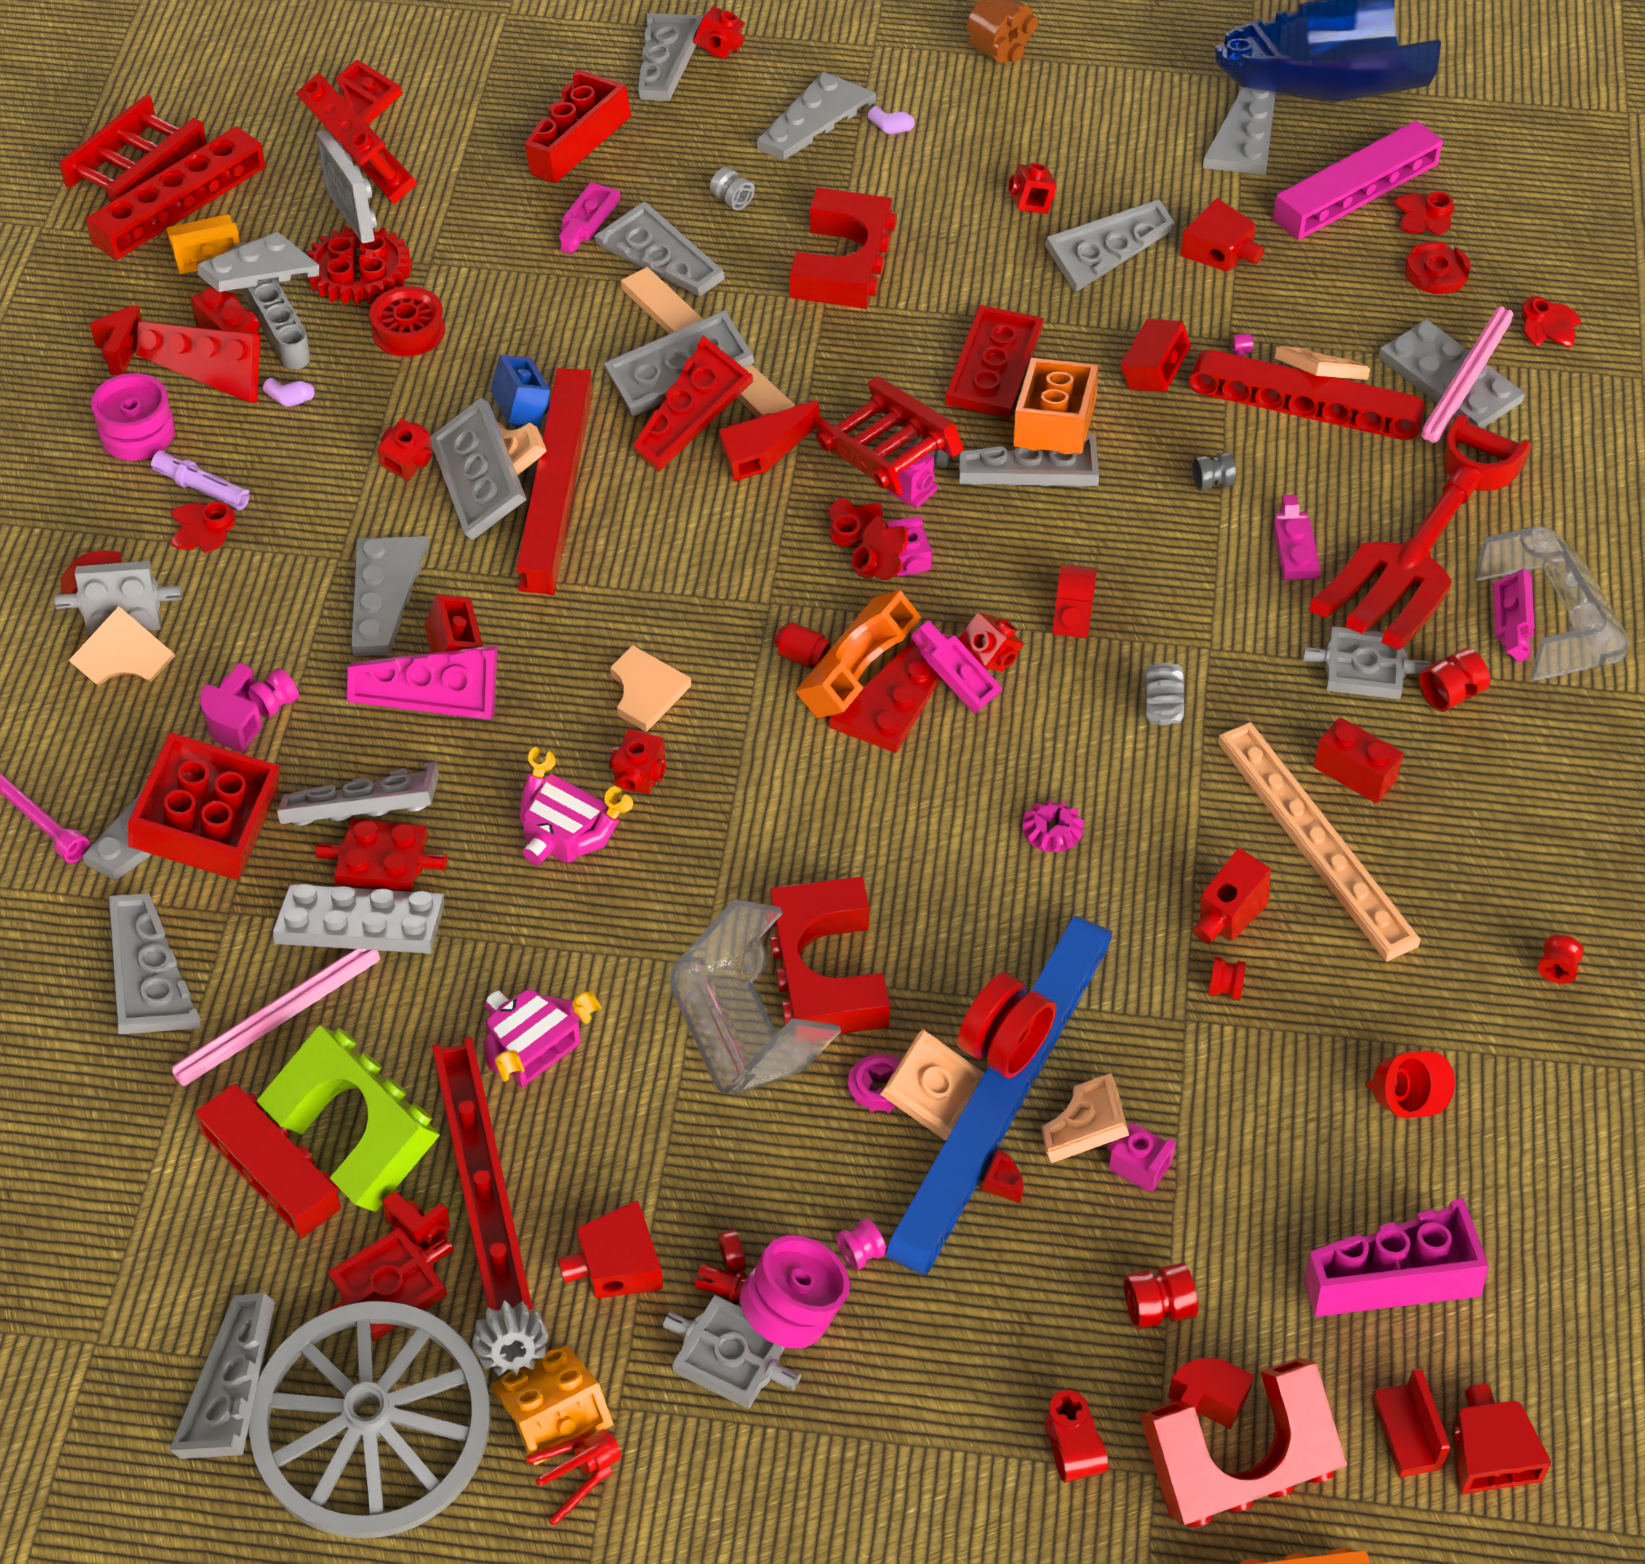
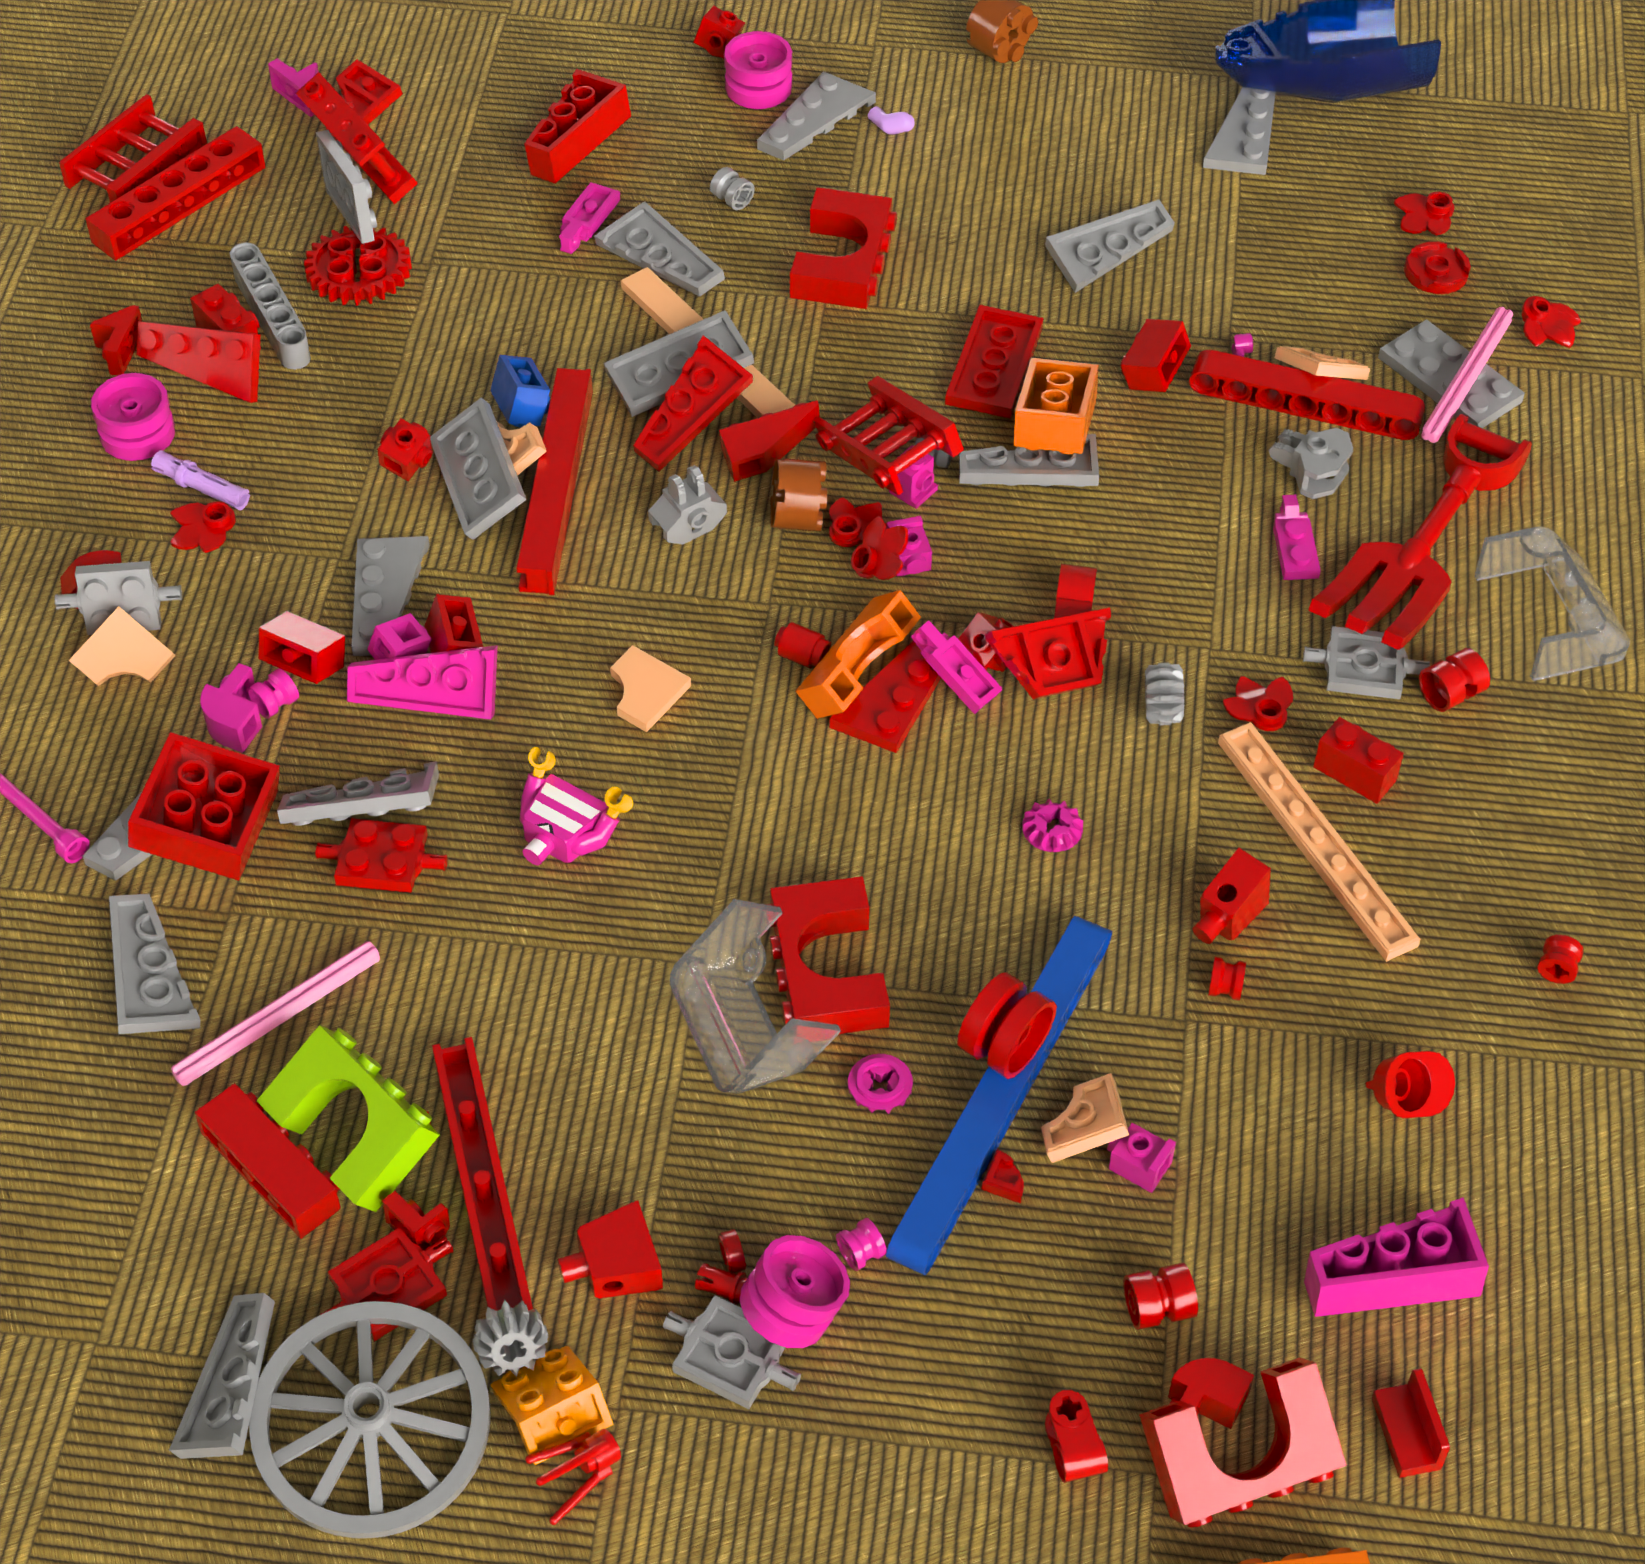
(201, 241): light orange bracket -> none
(258, 260): light grey wing -> none
(288, 81): none -> dark pink slope
(289, 394): lavender arm -> none
(301, 647): none -> red brick
(359, 918): light grey plate -> none
(399, 638): none -> dark pink brick
(407, 321): red wheel -> none
(532, 1032): torso -> none
(638, 762): red brick -> none
(666, 53): light grey wing -> none
(687, 506): none -> light grey hinge
(758, 70): none -> dark pink wheel
(798, 494): none -> dark orange brick
(932, 1084): light nougat plate -> none
(1032, 188): red brick -> none
(1055, 652): none -> red wing
(1213, 471): dark grey wheel -> none
(1221, 238): red torso -> none
(1259, 704): none -> red plate
(1314, 459): none -> light grey hinge
(1357, 179): dark pink brick -> none
(1496, 1444): red torso -> none
(1514, 613): dark pink hinge -> none

